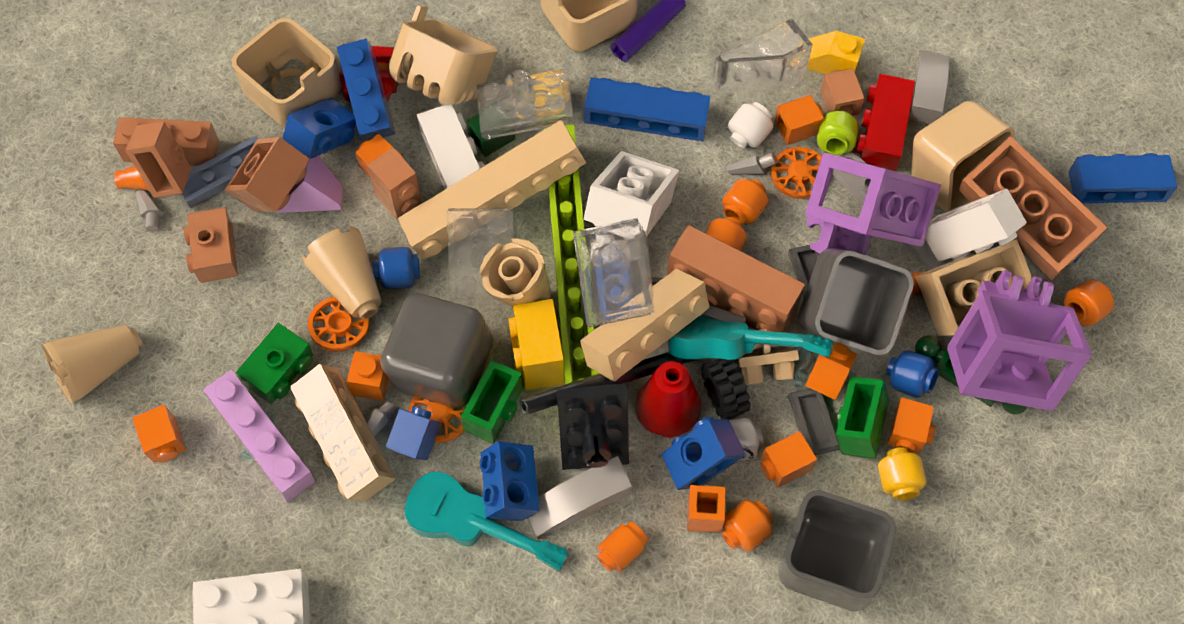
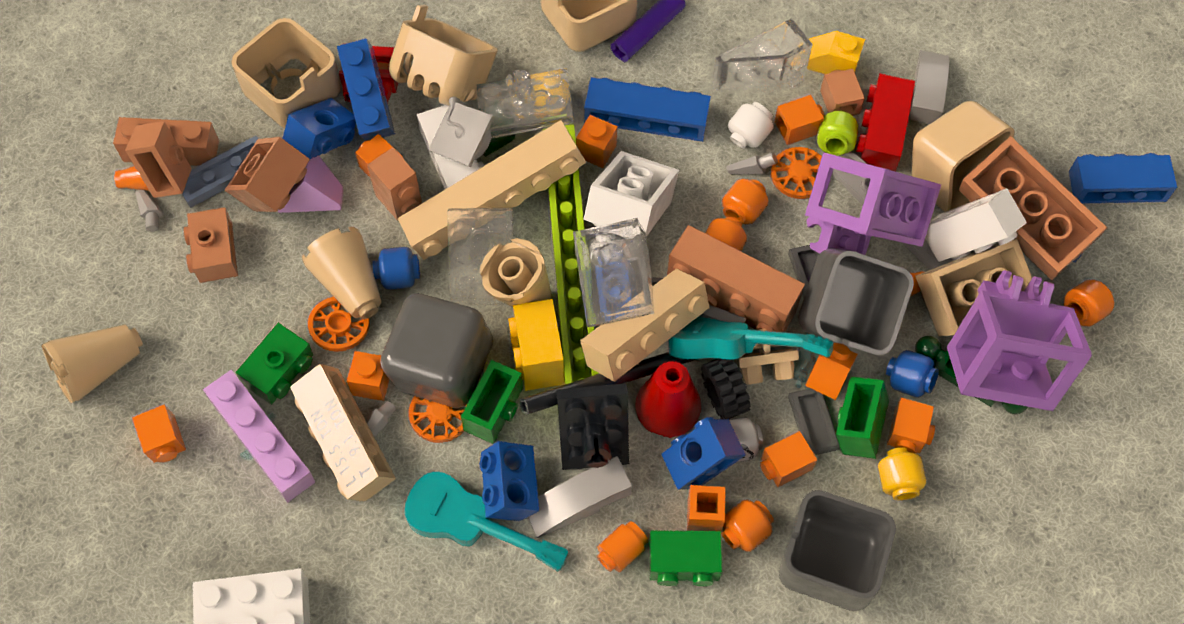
(413, 433): brick -> none
(462, 133): none -> hat
(597, 140): none -> orange brick
(685, 557): none -> green brick

